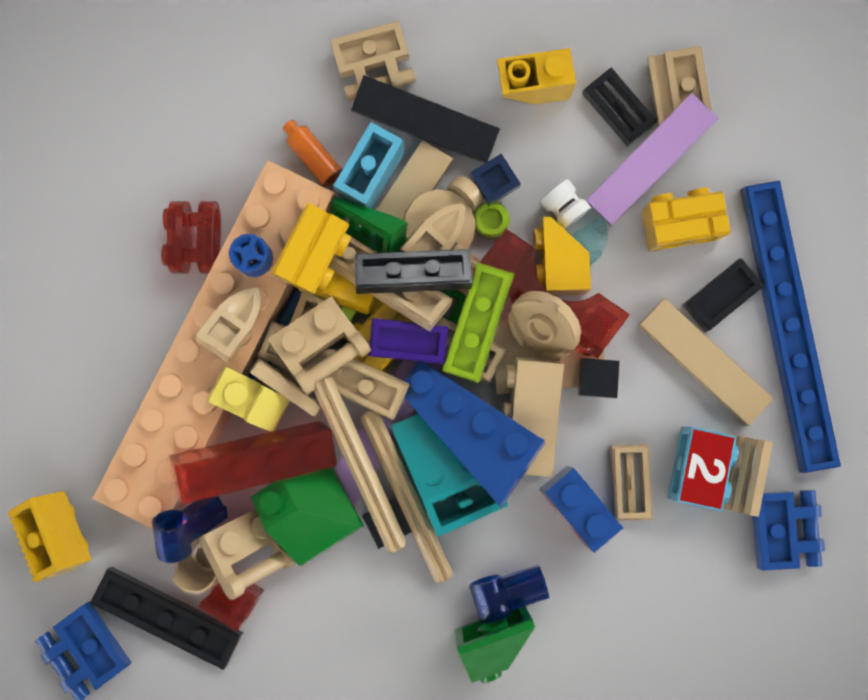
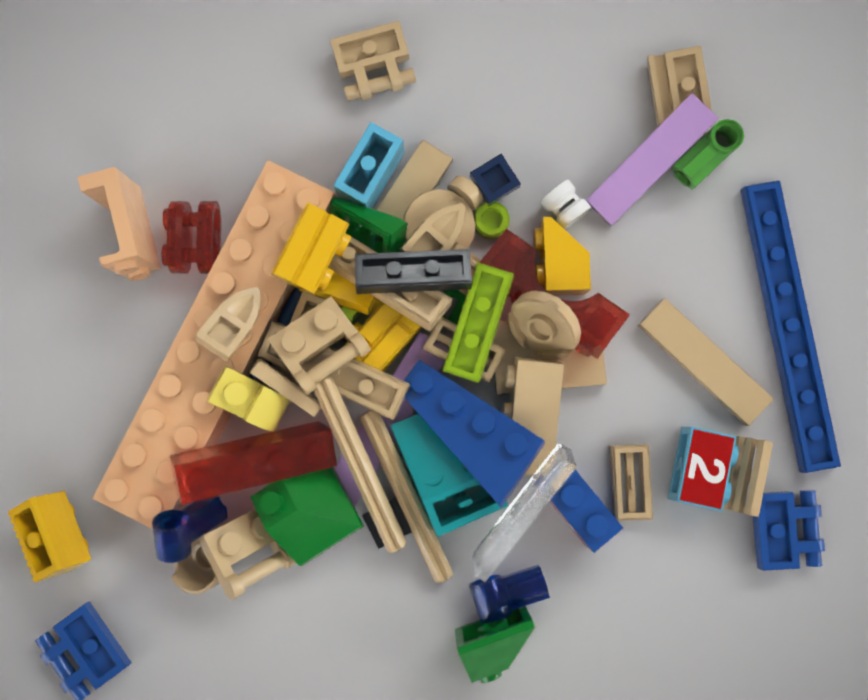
(130, 219): none -> light nougat panel
(166, 617): black tile -> none
(231, 612): clear red panel -> none
(244, 251): blue wheel -> none
(312, 153): orange cylinder -> none
(407, 341): dark purple tile -> none
(425, 119): black tile -> none
(523, 511): none -> clear tile
(537, 76): yellow slope -> none
(593, 238): clear light blue tile -> none
(598, 378): black tile -> none
(607, 113): black tile -> none
(685, 220): yellow brick -> none
(707, 153): none -> bright green piece
(723, 295): black tile -> none

